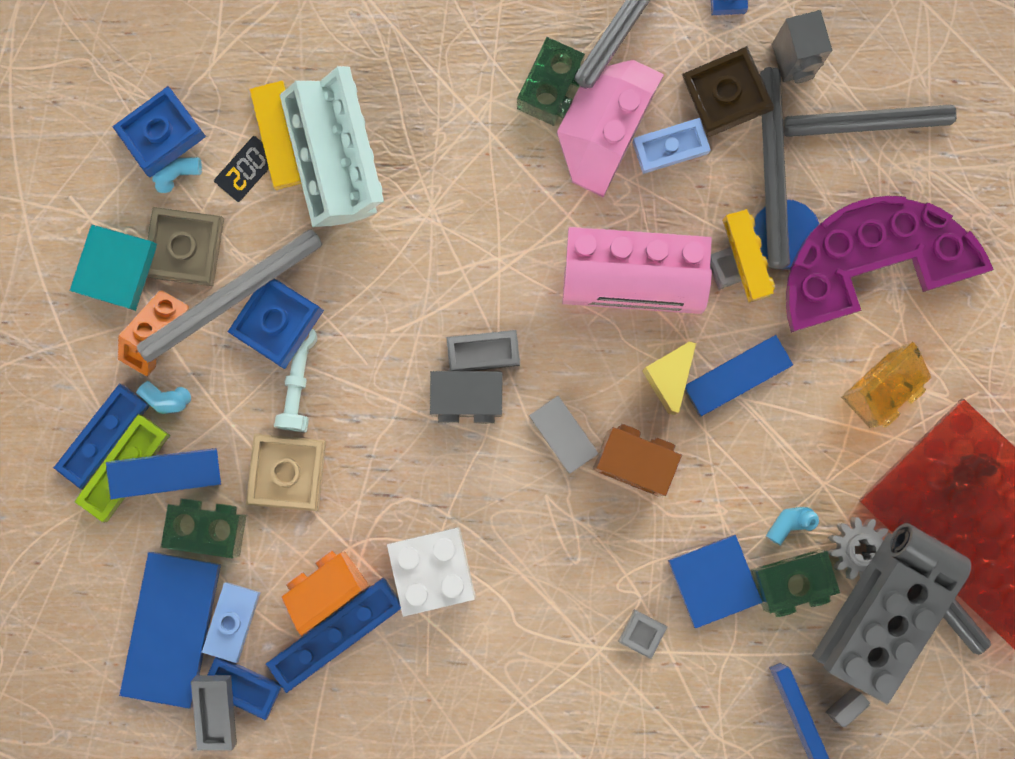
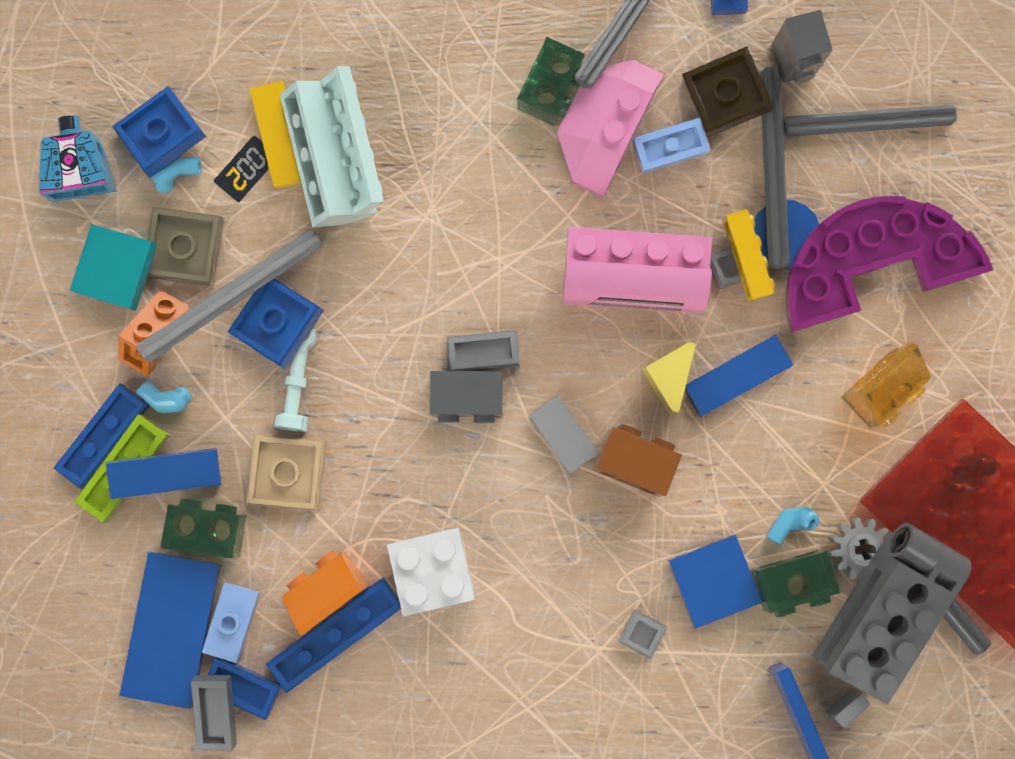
(73, 164): none -> dark azure torso

